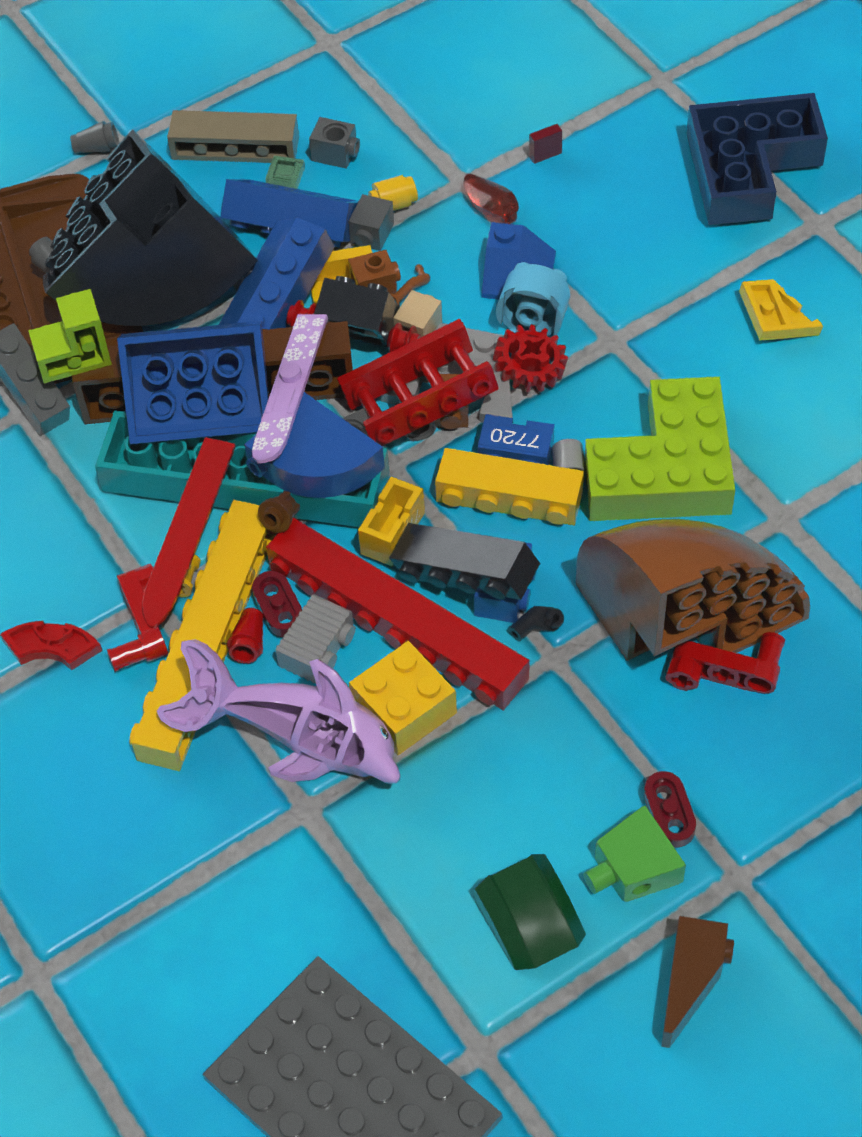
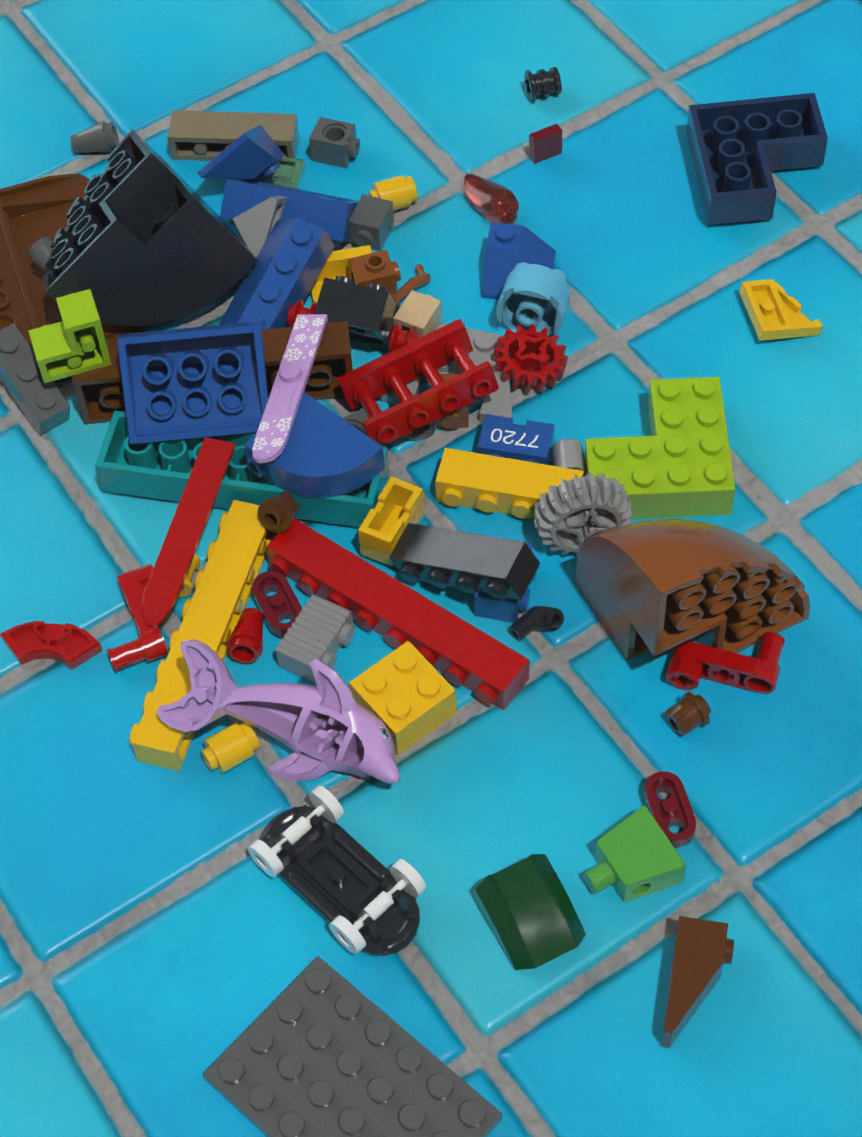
(230, 747): none -> yellow brick
(245, 158): none -> blue slope
(259, 221): none -> light grey slope
(340, 879): none -> black piece
(542, 83): none -> black bush
(580, 510): none -> light grey gear
(688, 714): none -> reddish brown hose

